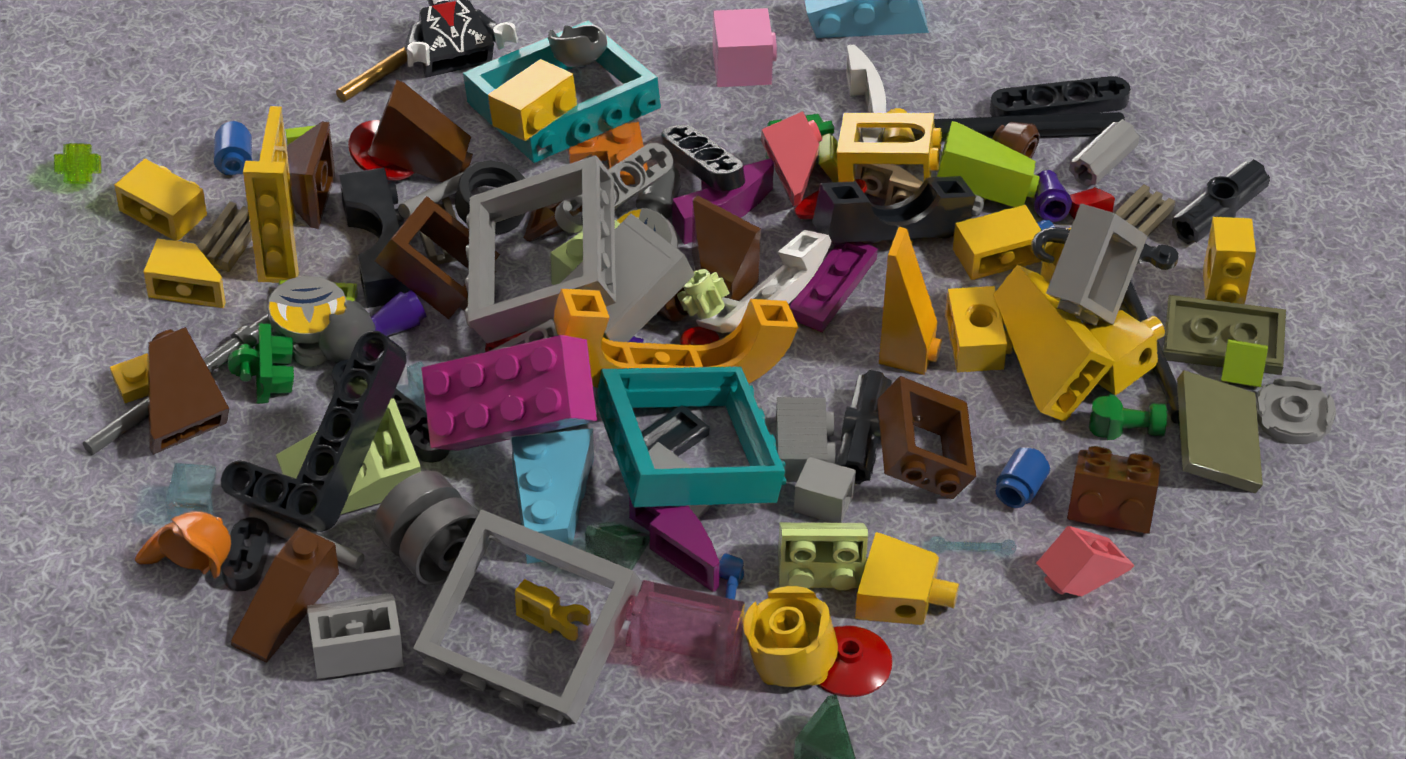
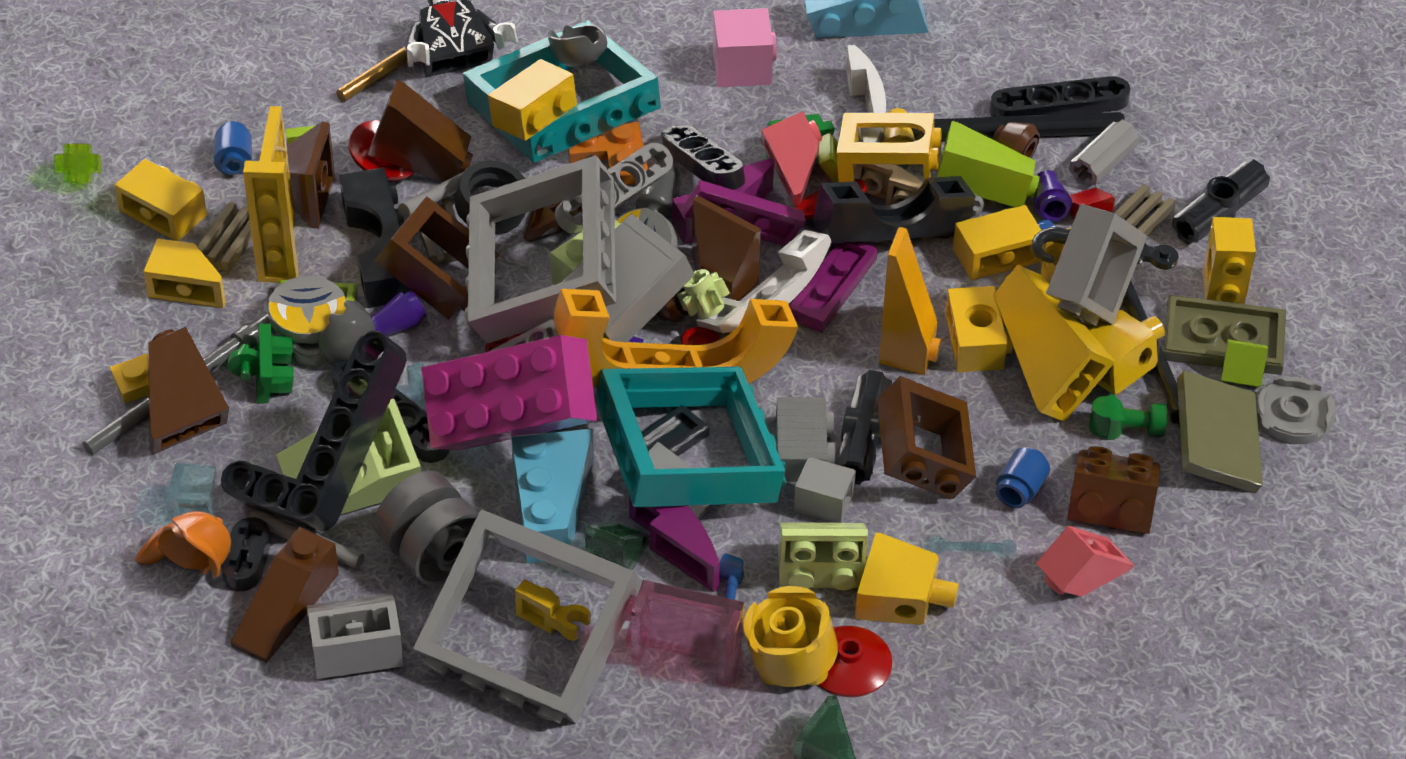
(777, 221): none -> magenta plate

